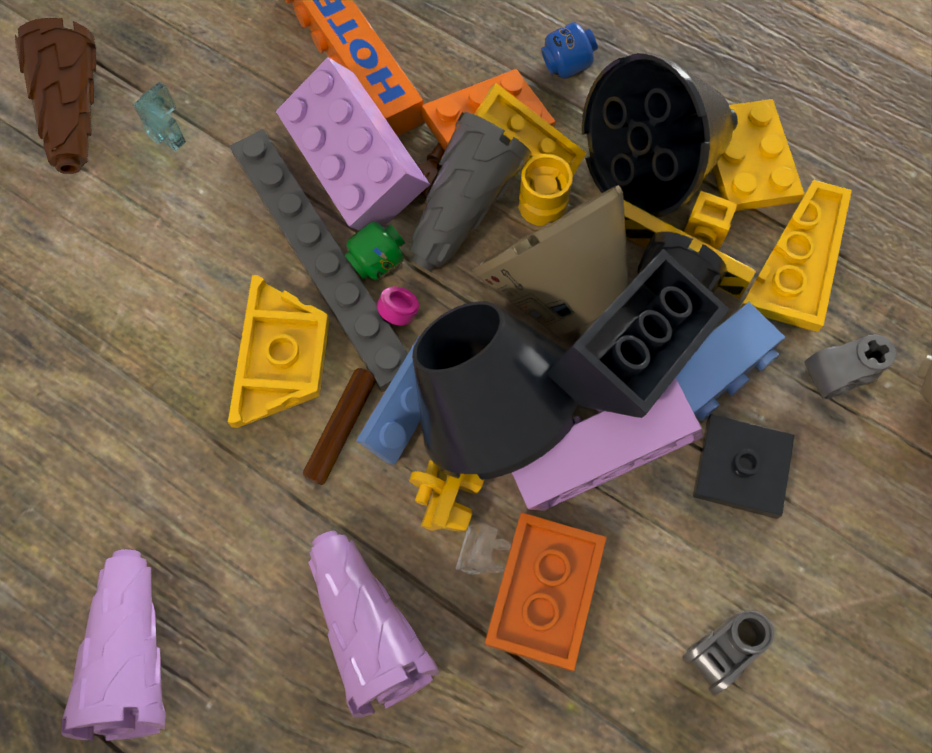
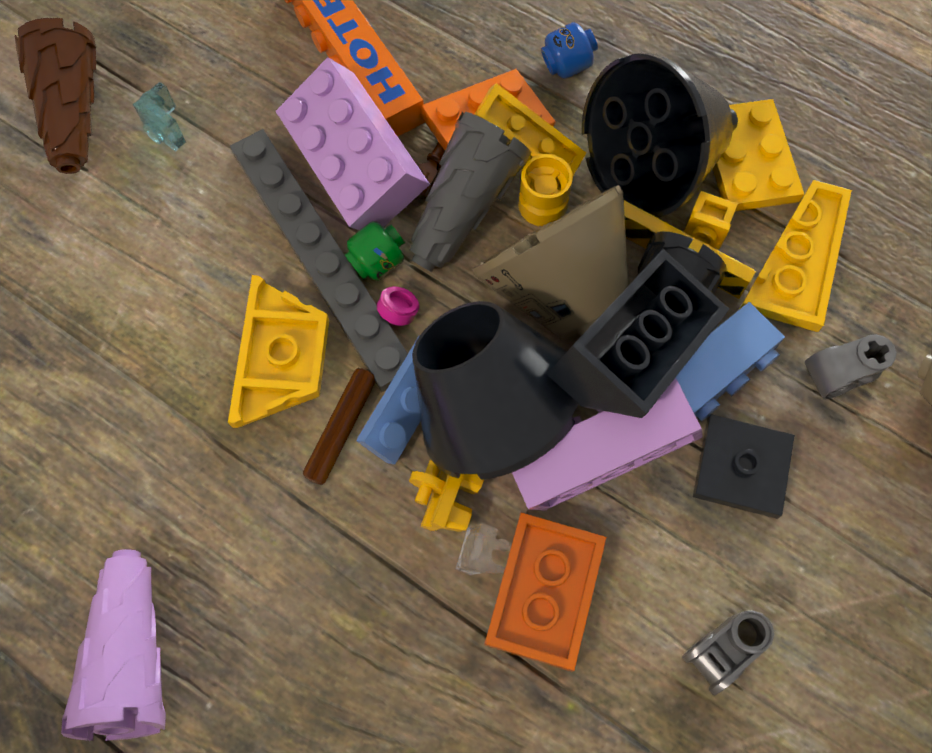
(366, 632): lavender cone -> none

